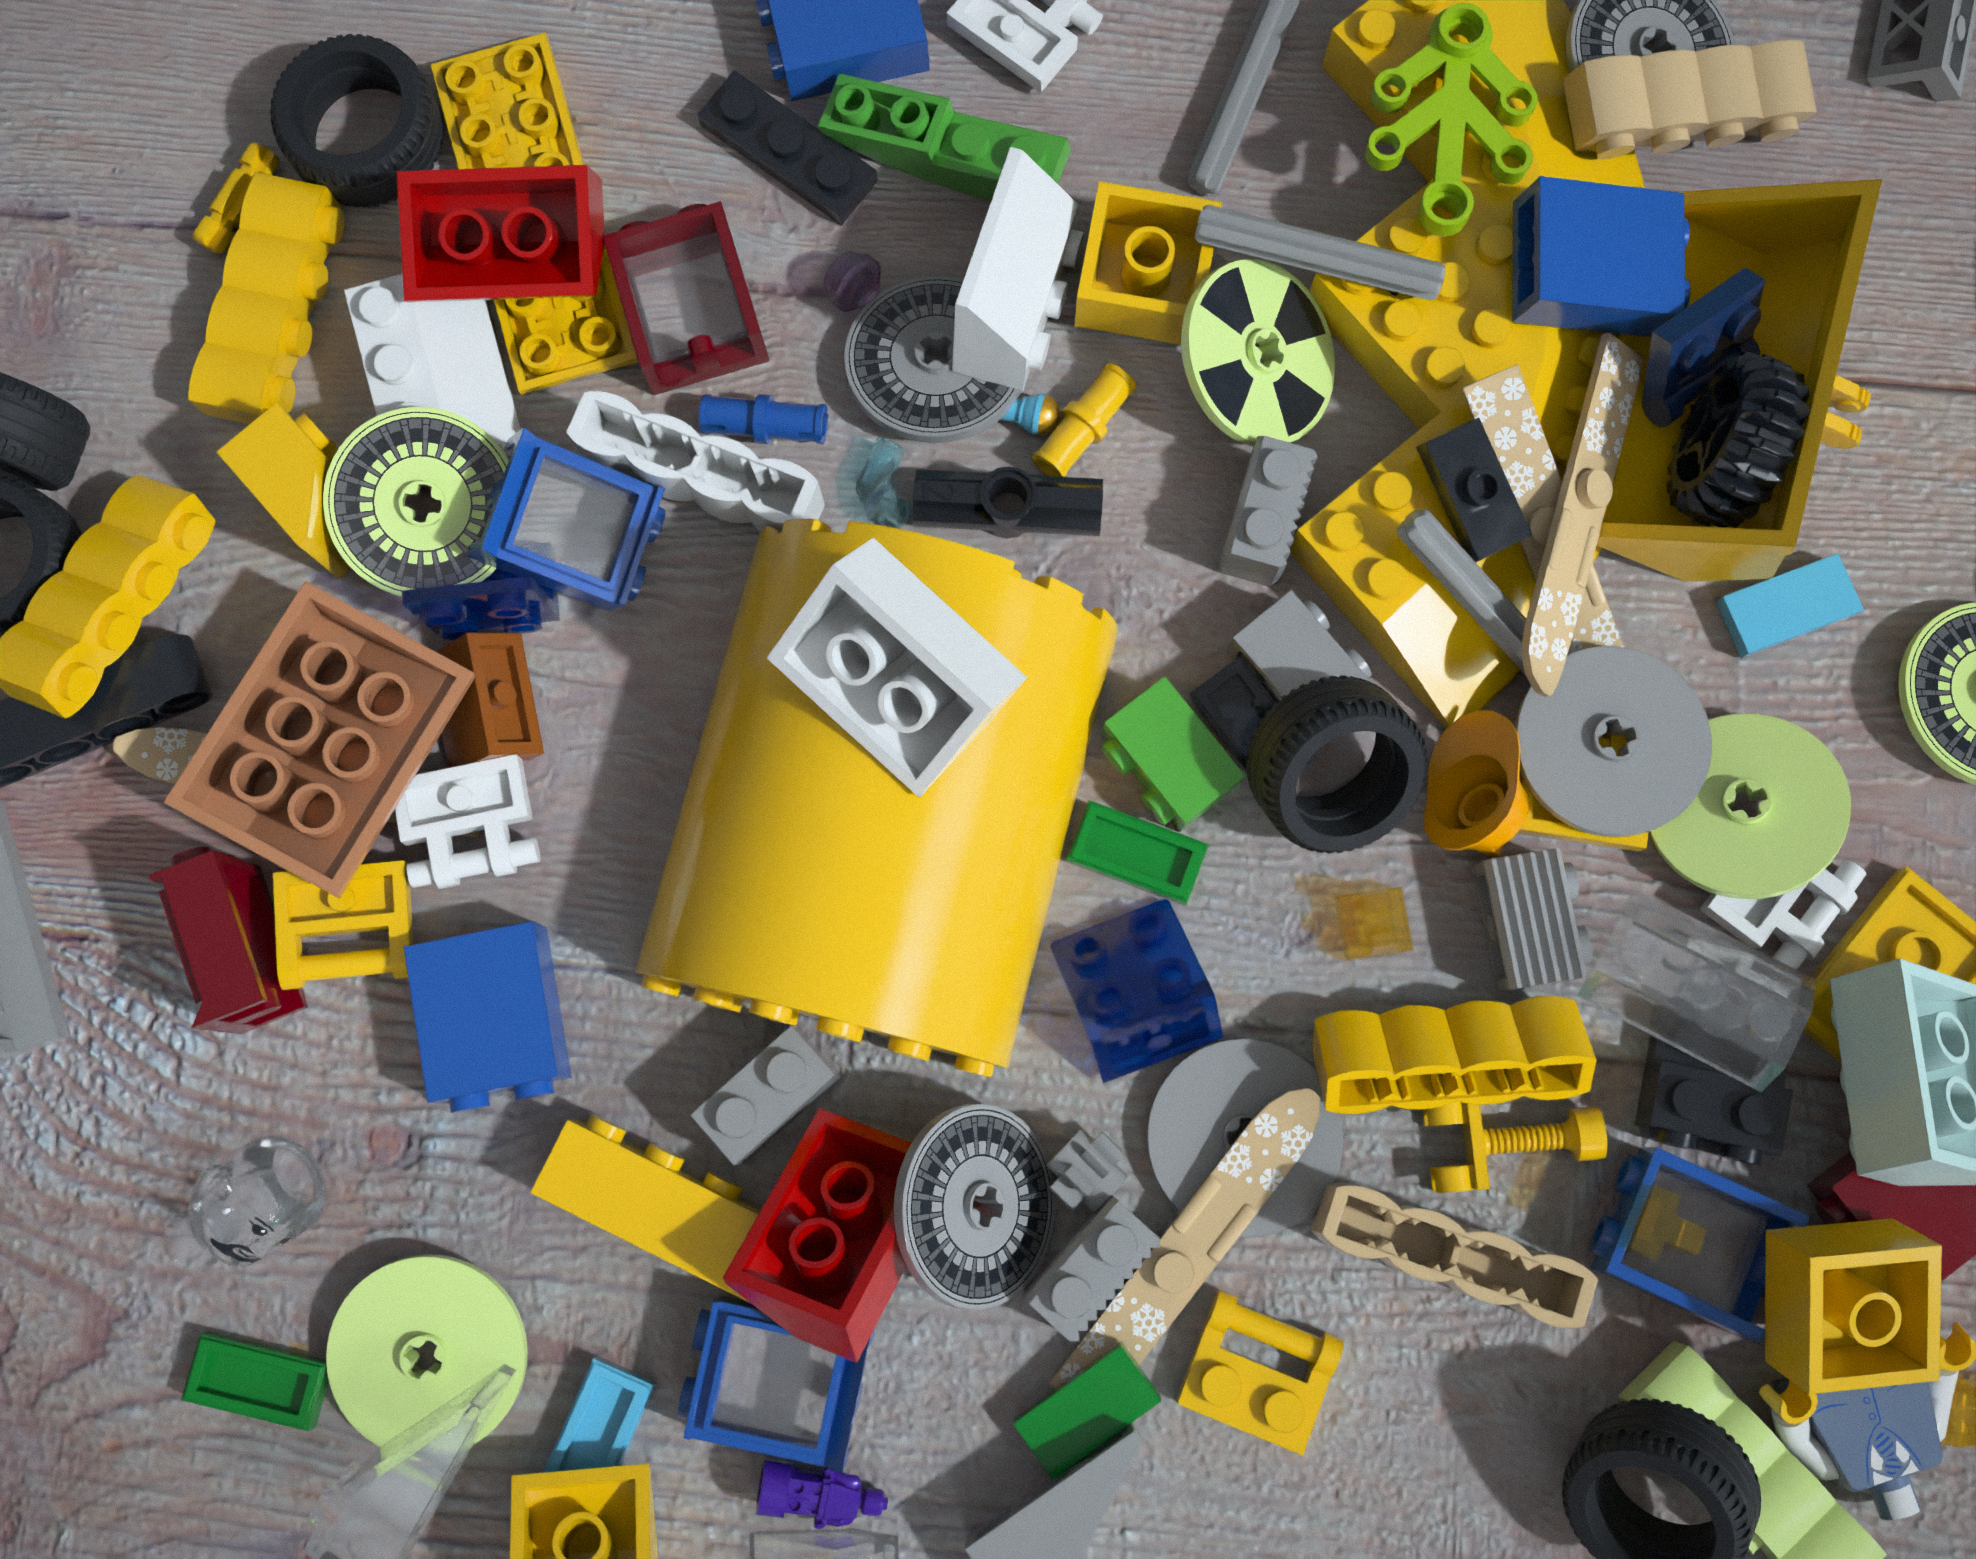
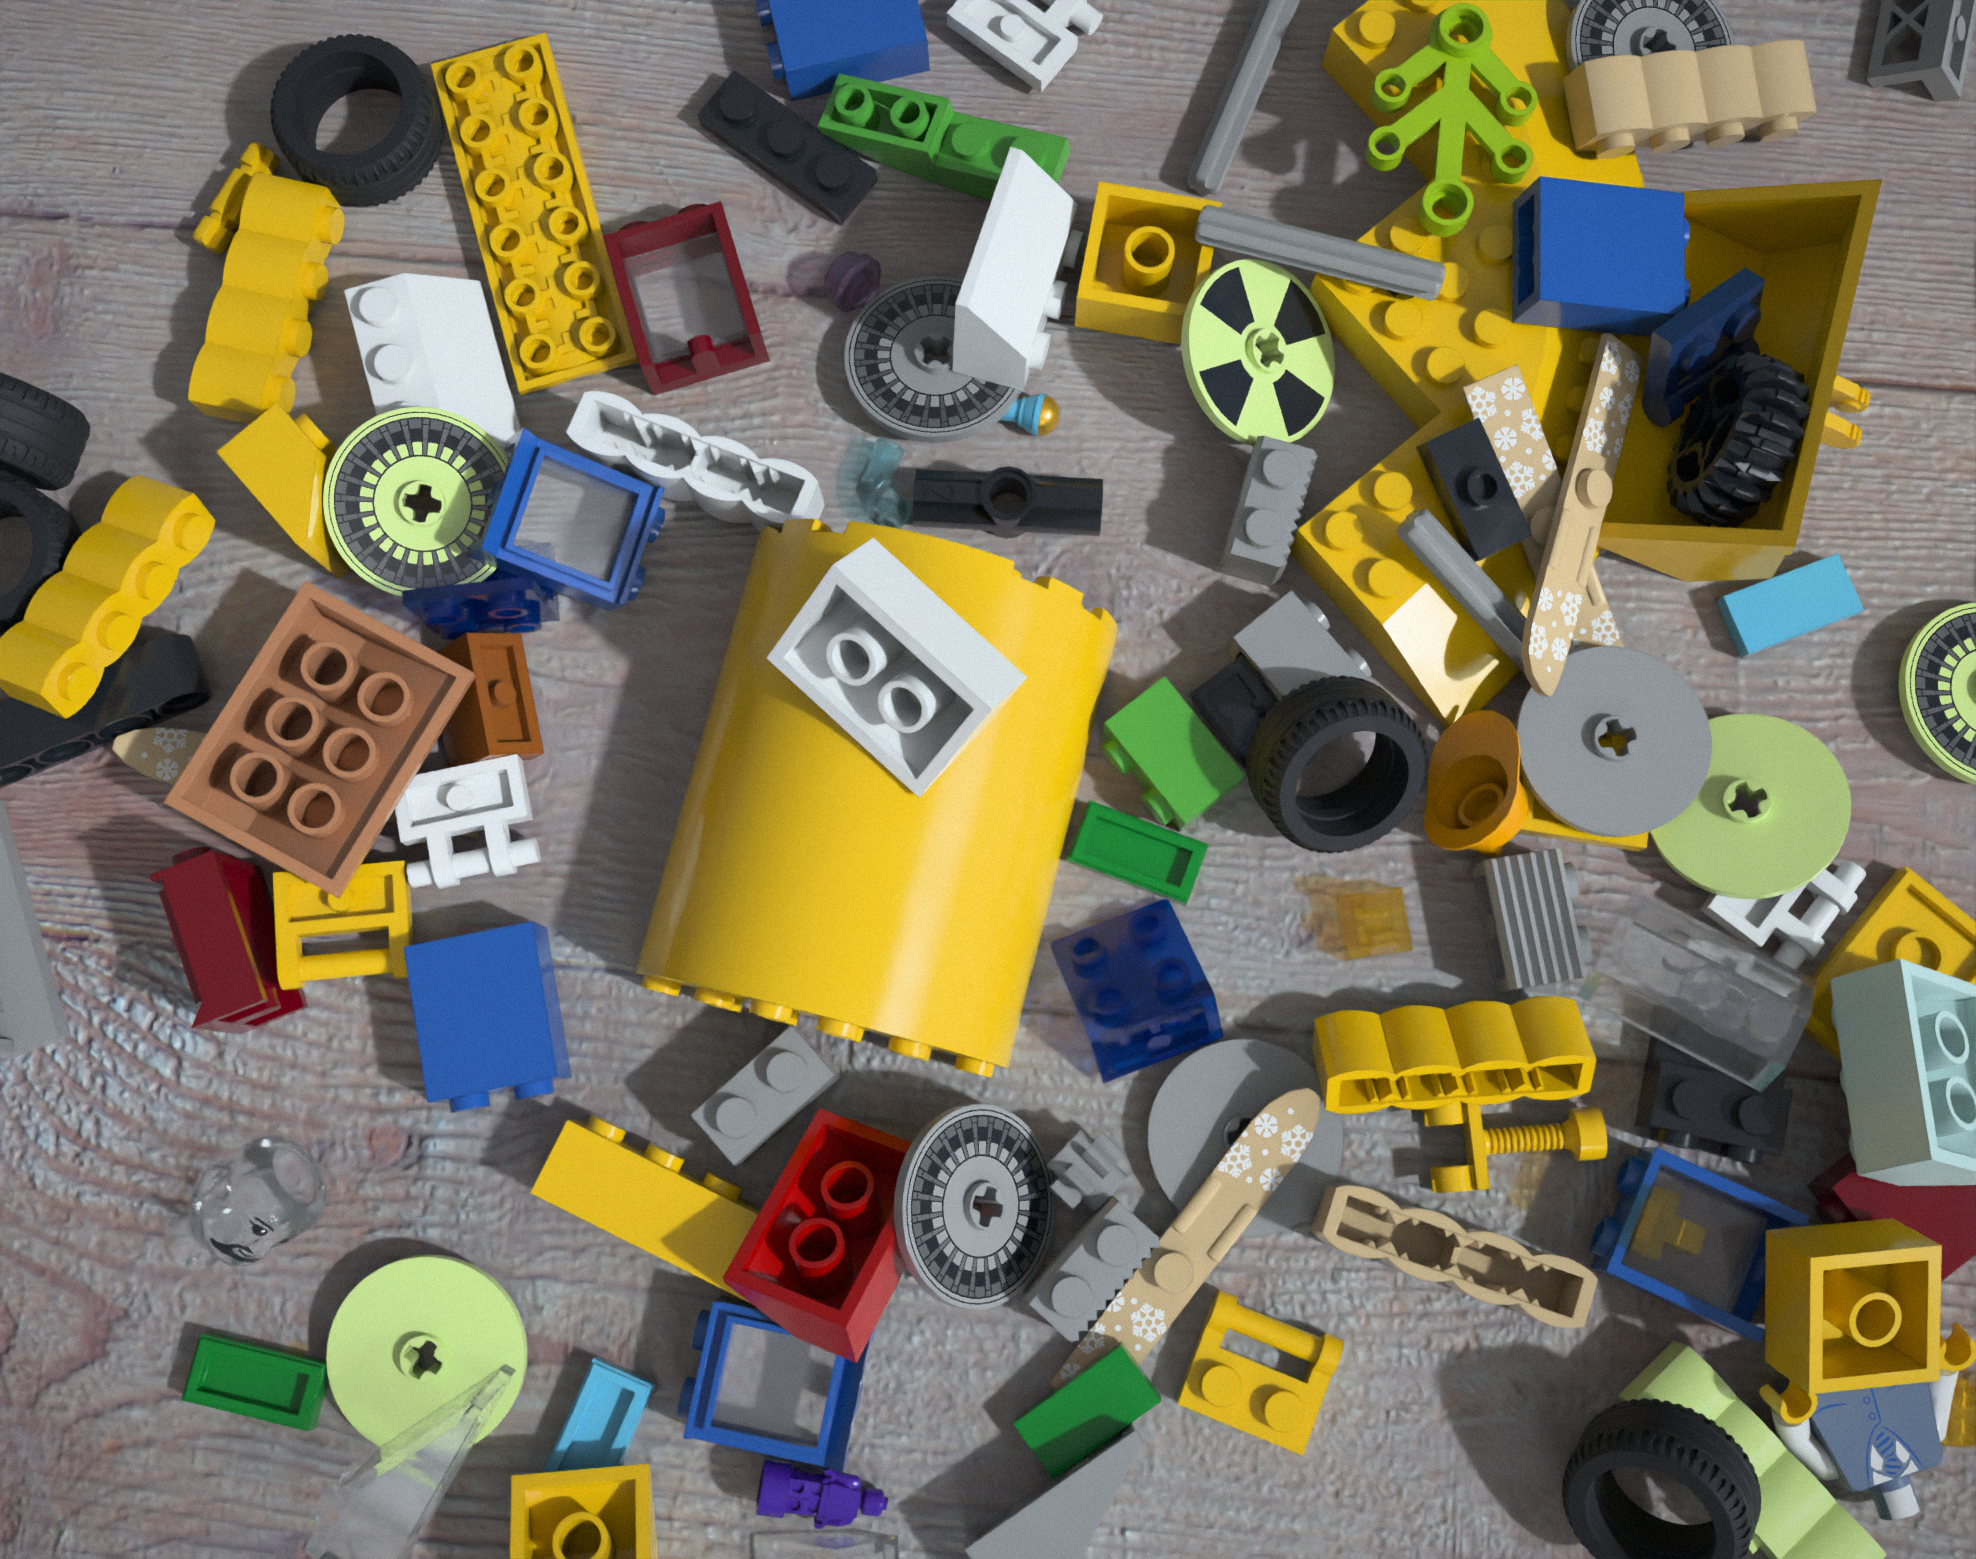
(500, 233): red slope -> none
(763, 419): blue pin -> none
(1084, 421): yellow pin -> none

